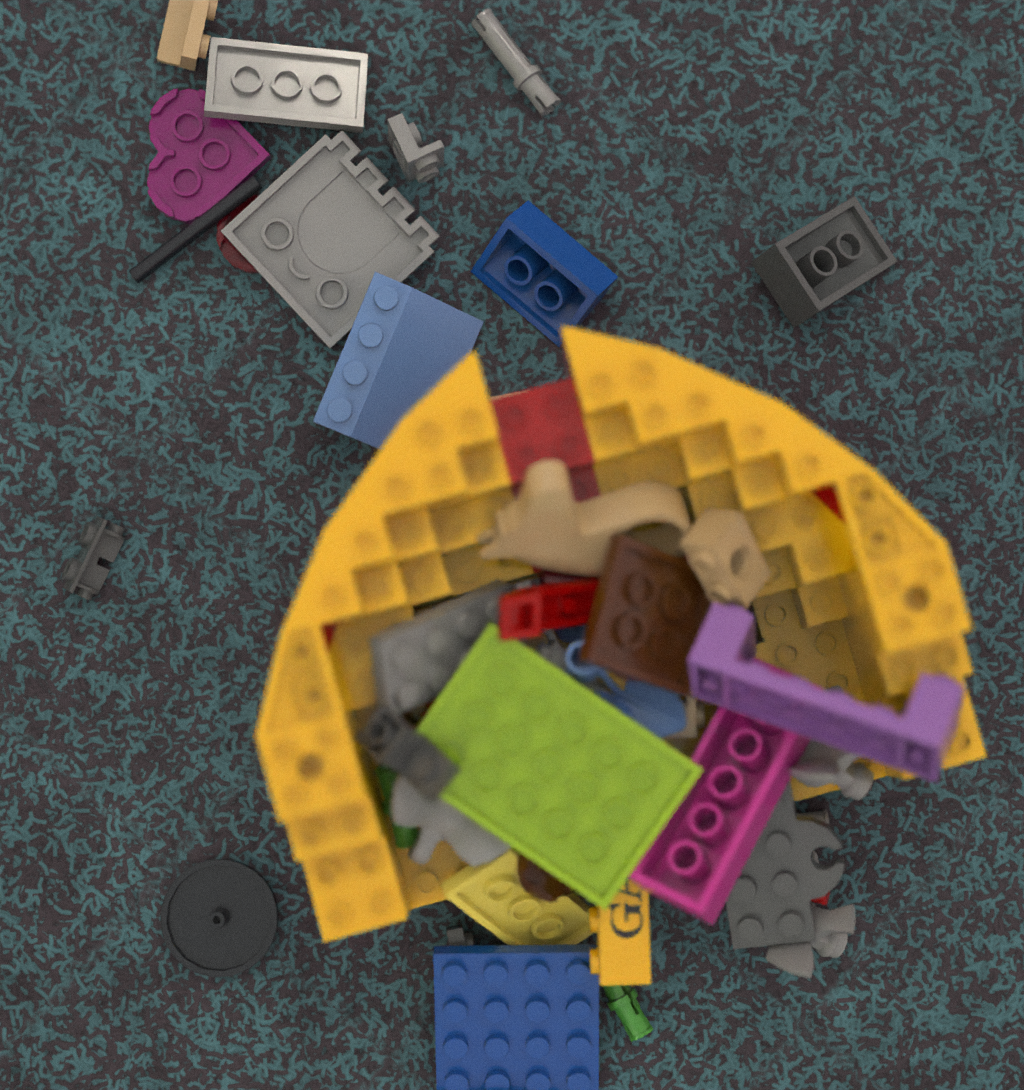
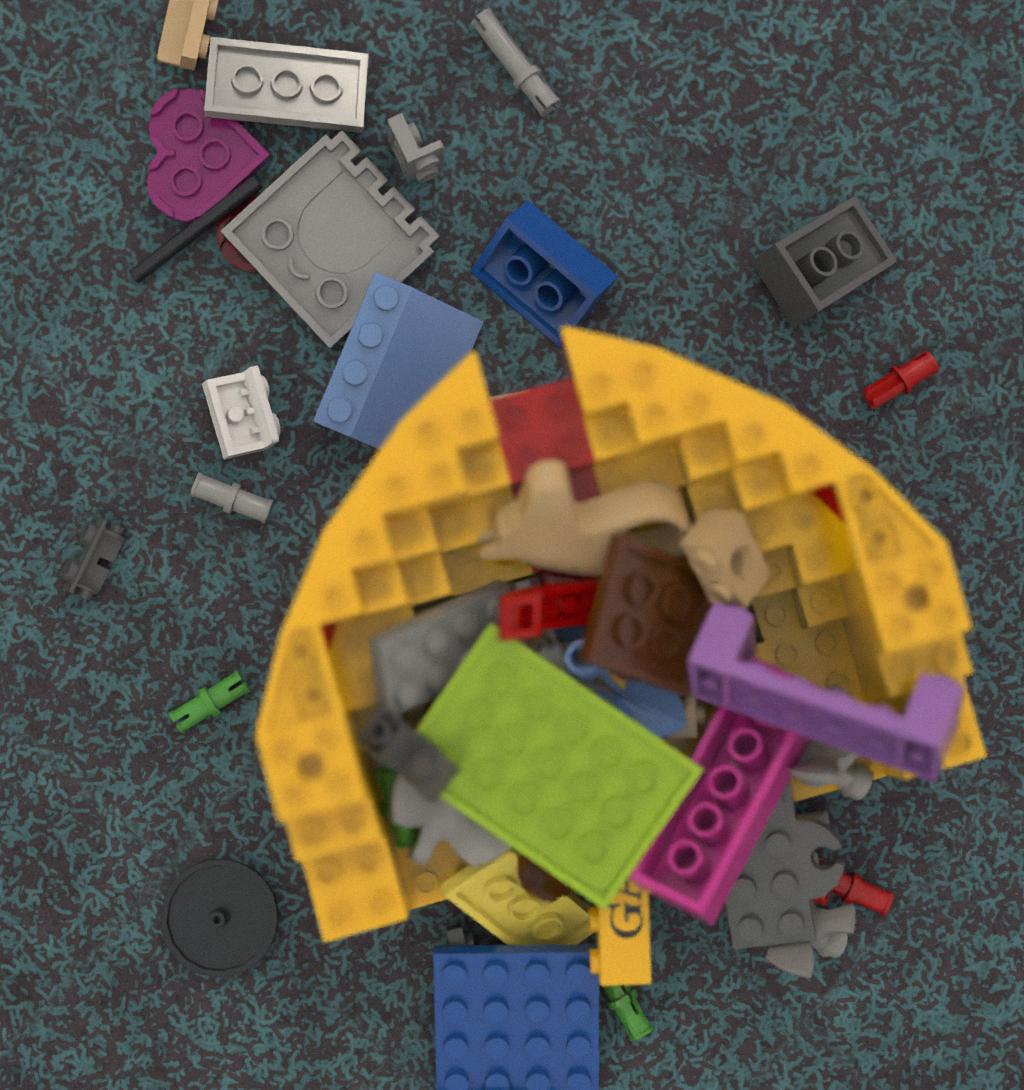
(209, 701): none -> bright green pin
(231, 498): none -> light grey pin
(242, 413): none -> white bracket
(855, 890): none -> red pin
(900, 380): none -> red axle

